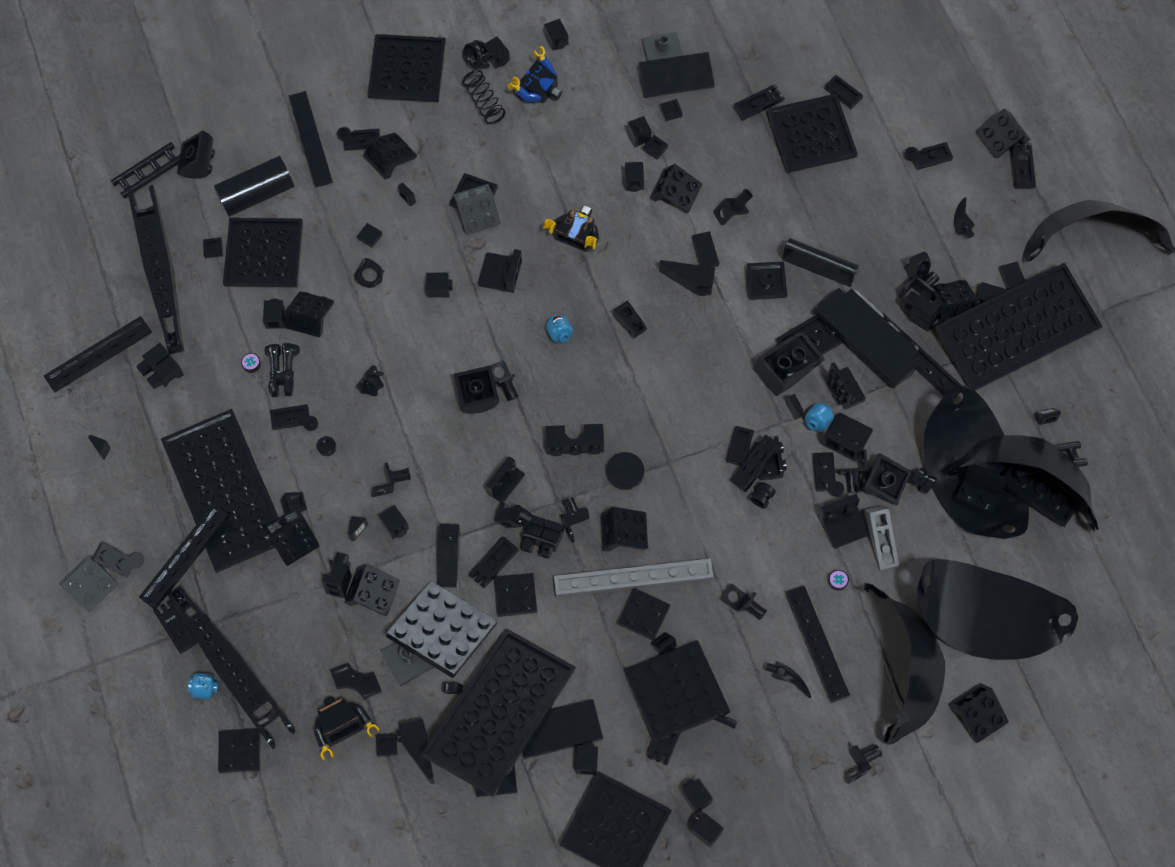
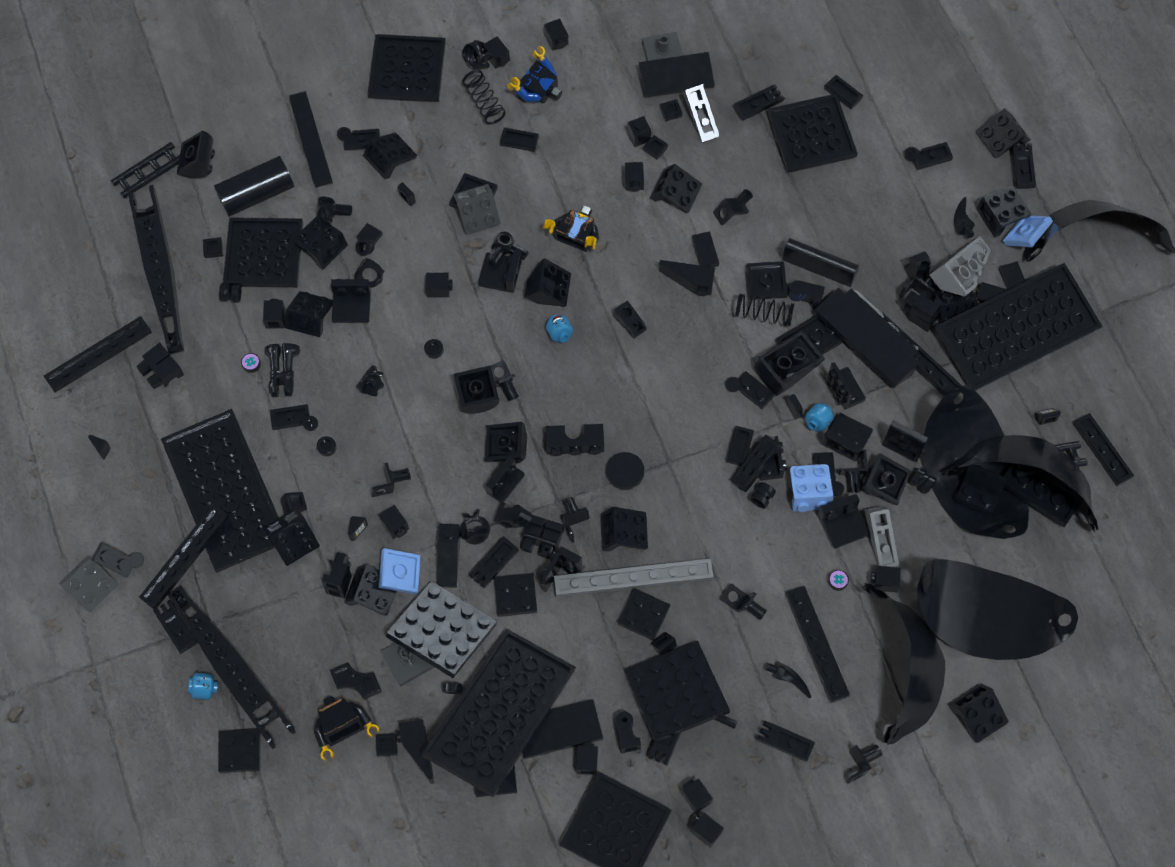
(230, 292): none -> black wheel
(321, 241): none -> black bracket
(328, 209): none -> black axle
(351, 300): none -> black bracket
(370, 246): none -> black bush
(399, 571): none -> light blue tile
(433, 348): none -> black tile
(477, 535): none -> black piece
(501, 249): none -> black axle
(506, 441): none -> black slope
(519, 139): none -> black tile
(548, 284): none -> black slope
(562, 558): none -> black bracket
(626, 739): none -> black leg
(701, 112): none -> slope
(742, 297): none -> black piece
(750, 388): none -> black hinge
(786, 741): none -> black hinge
(806, 292): none -> black leg
(810, 487): none -> light blue bracket
(886, 578): none -> black brick
(905, 441): none -> black tile
(963, 269): none -> light grey wedge
(1002, 209): none -> black bracket
(1027, 231): none -> light blue tile
(1103, 449): none -> black tile

